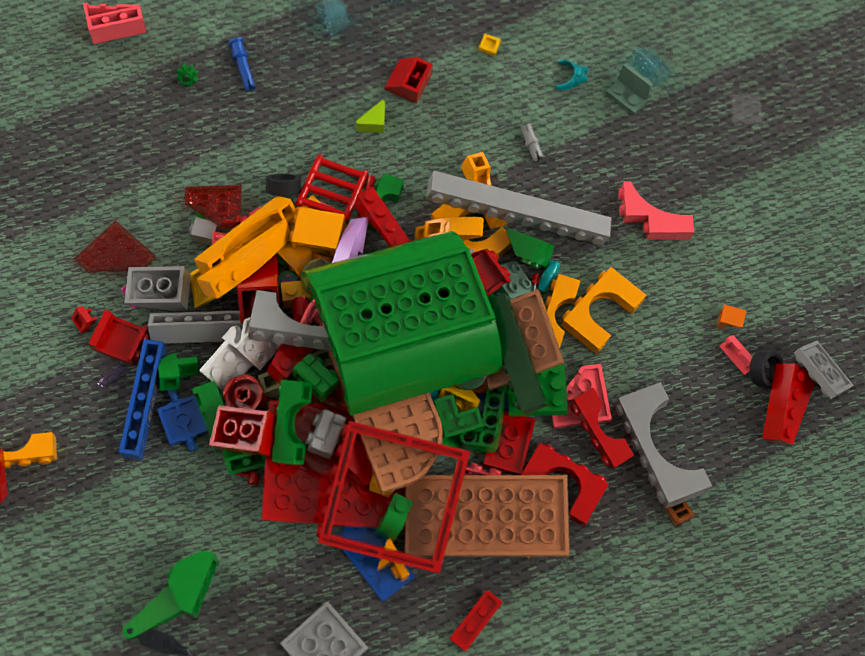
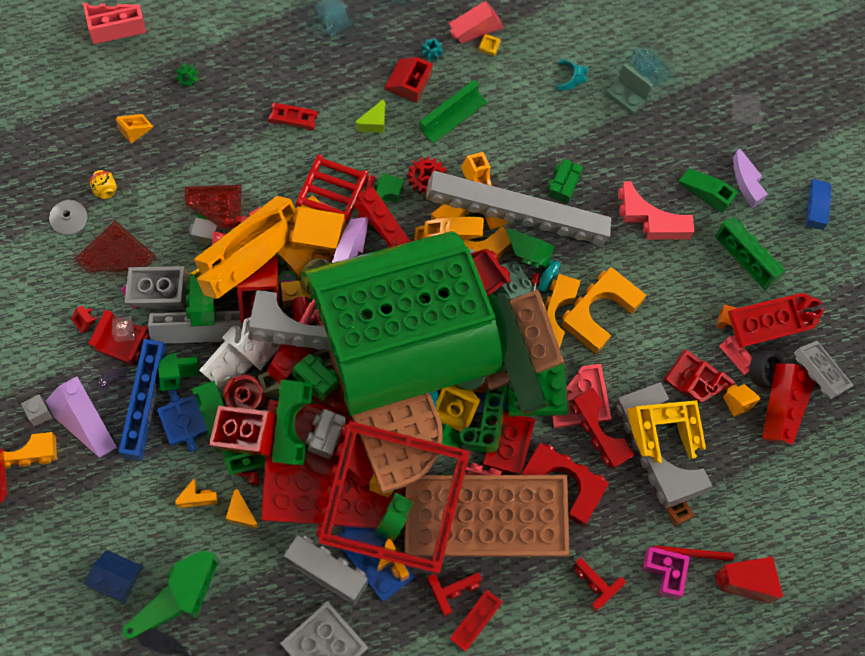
(36, 410): none -> light grey brick
(73, 223): none -> light grey dish
(76, 412): none -> lavender wedge
(103, 184): none -> yellow head
(113, 576): none -> dark blue slope
(123, 328): none -> clear slope
(133, 126): none -> light orange slope
(190, 498): none -> light orange slope
(201, 307): none -> green slope
(239, 512): none -> light orange slope
(240, 56): blue pin -> none
(283, 184): black tyre -> none
(293, 116): none -> red plate
(326, 570): none -> light grey brick
(423, 168): none -> red gear
(436, 49): none -> teal gear
(452, 112): none -> green panel
(452, 591): none -> red bracket
(453, 421): green plate -> none
(475, 23): none -> coral slope
(532, 142): light grey pin -> none
(565, 181): none -> green brick
(596, 584): none -> red bracket
(671, 568): none -> dark pink brick
(686, 415): none -> yellow wedge
(696, 377): none -> red slope
(698, 553): none -> red bar
(709, 189): none -> green slope
(740, 399): none -> light orange slope
(748, 179): none -> lavender slope
(749, 253): none -> green slope
(751, 579): none -> red slope
(774, 319): none -> red plate
(818, 204): none -> blue slope

